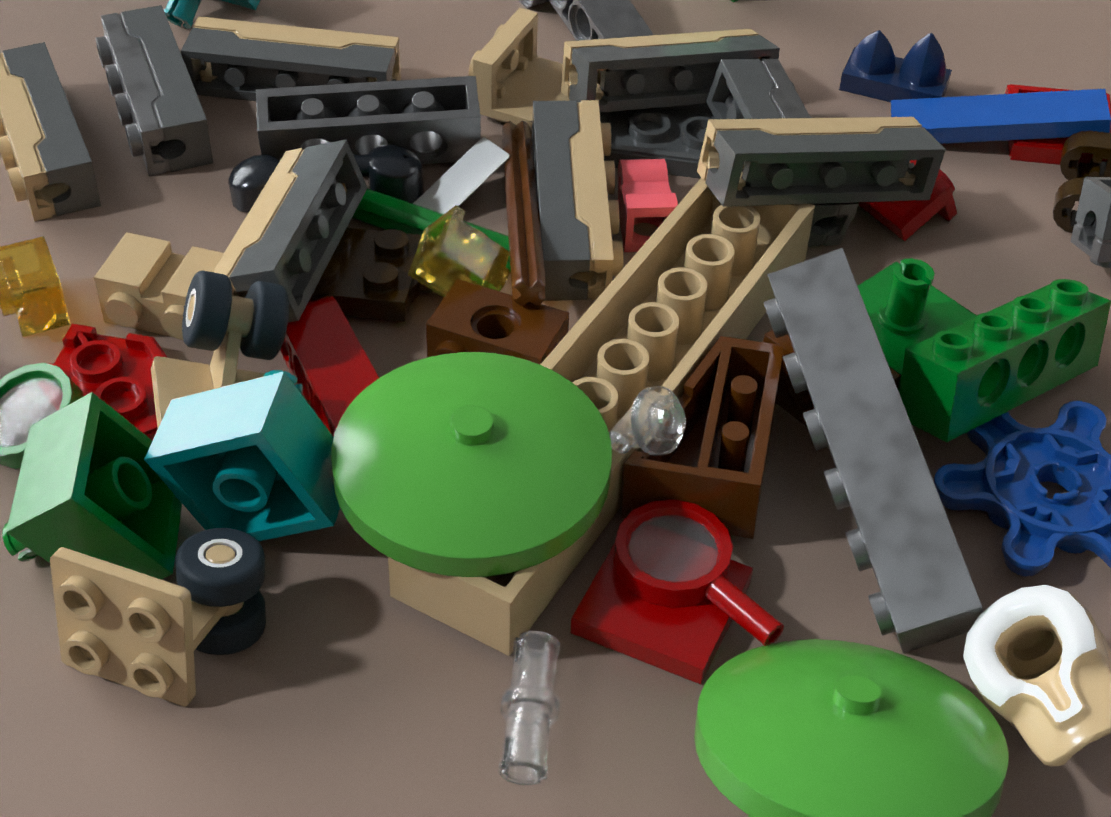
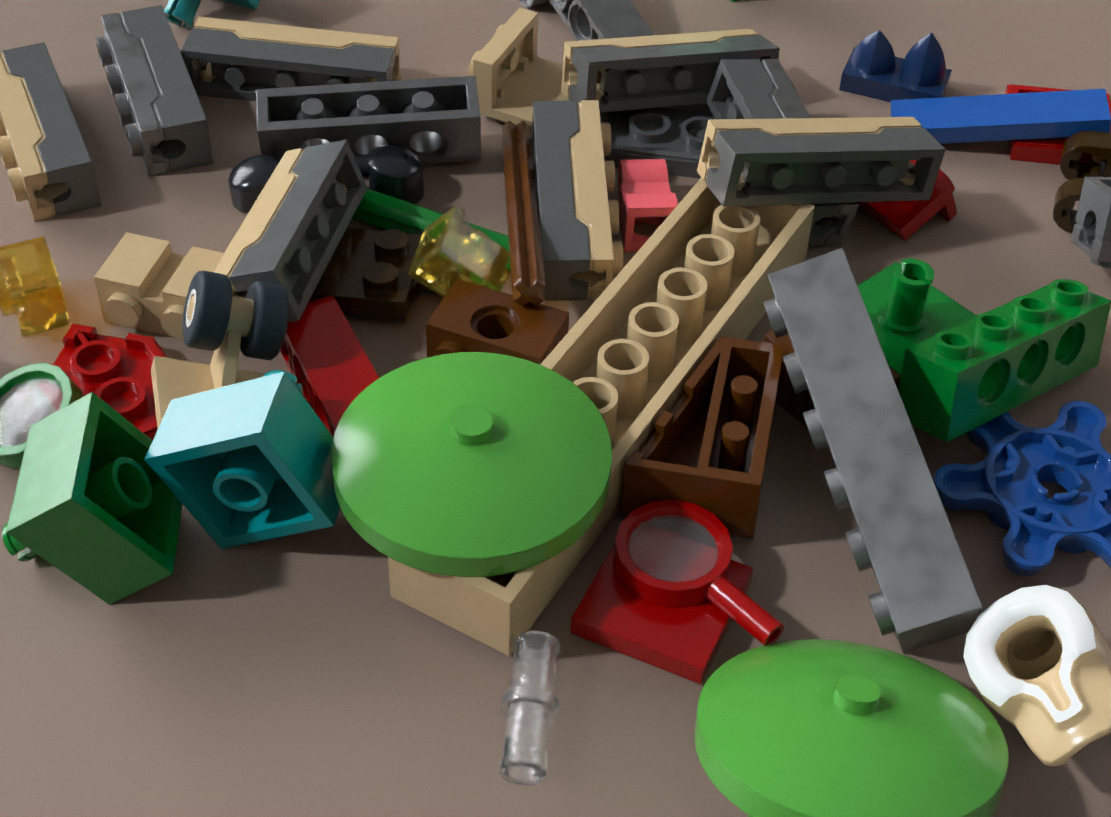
(147, 628): tan plate -> none
(463, 177): white sticker -> none
(651, 424): clear plate -> none

